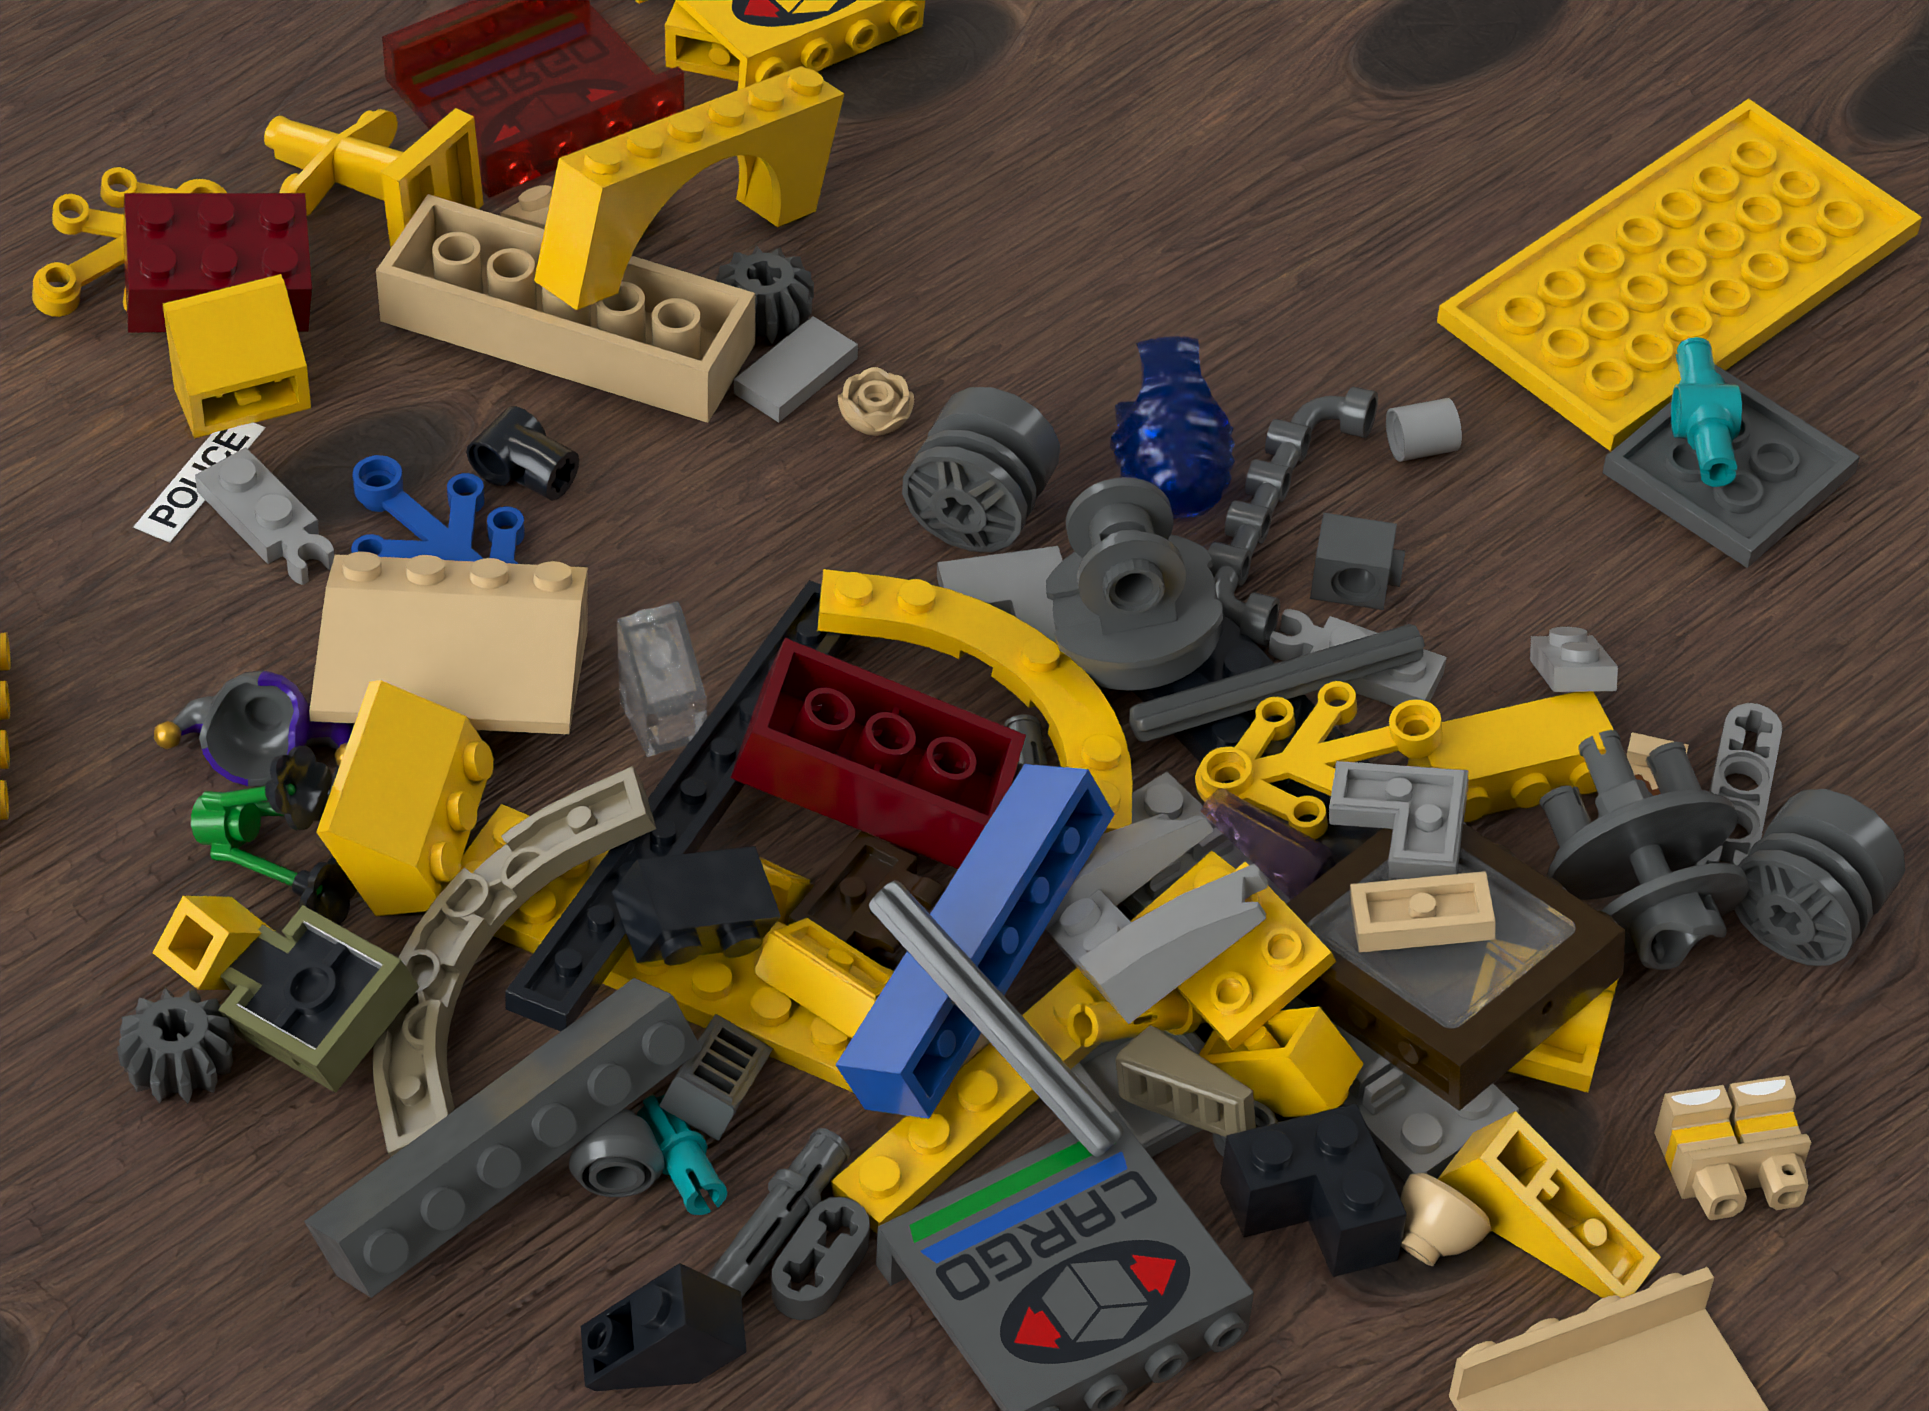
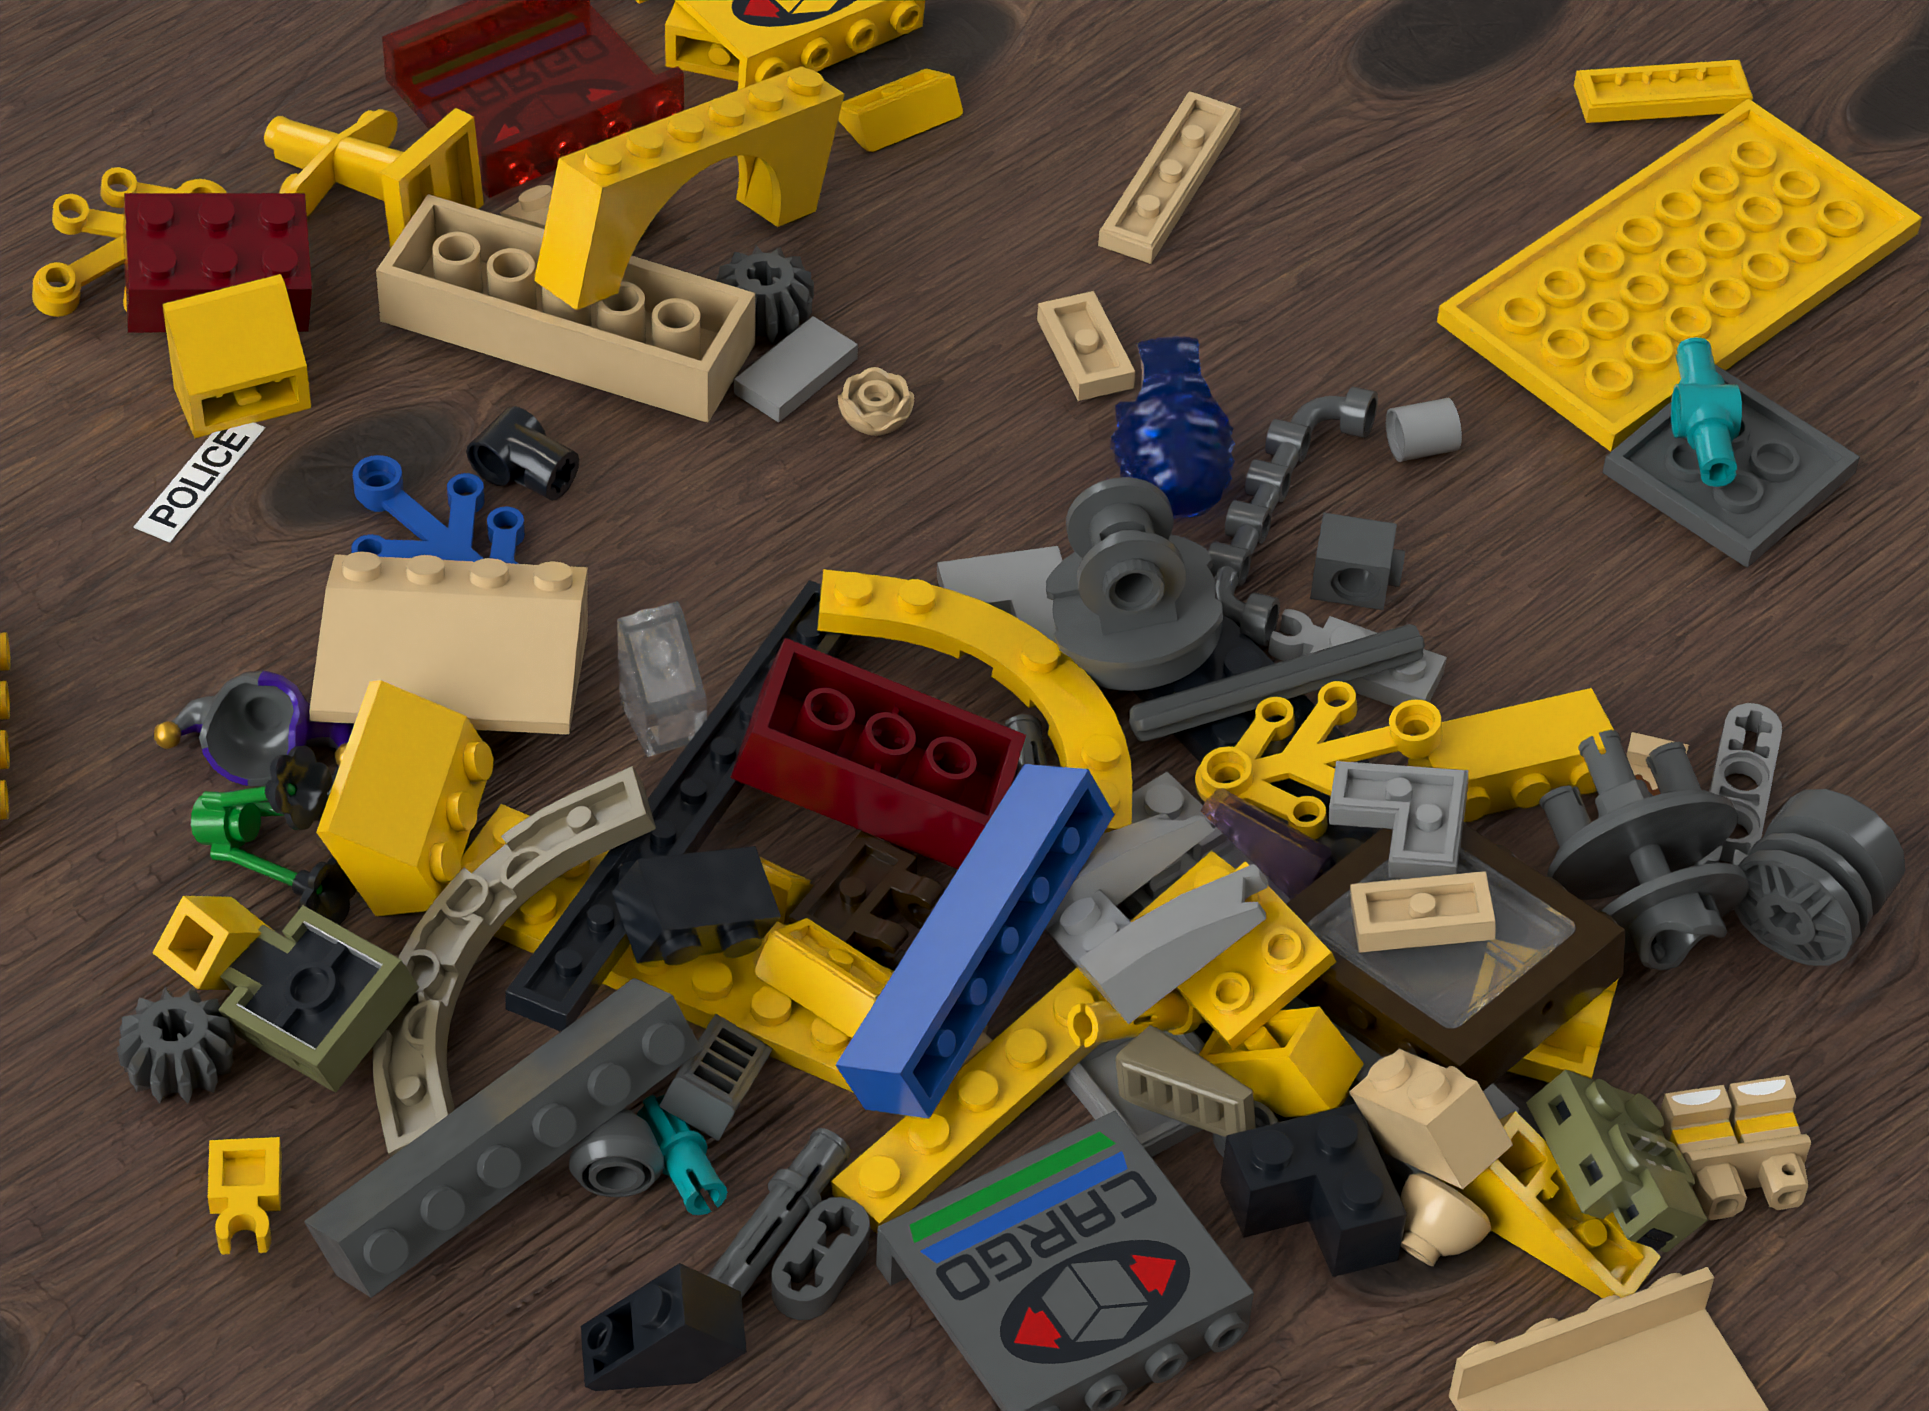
(244, 1185): none -> yellow plate
(264, 513): light grey plate -> none
(901, 109): none -> yellow slope
(981, 469): dark grey wheel -> none
(996, 1018): axle -> none
(1086, 345): none -> tan plate
(1169, 177): none -> tan tile
(1431, 1117): none -> tan brick
(1573, 661): light grey plate -> none
(1618, 1159): none -> olive piece
(1661, 91): none -> yellow plate

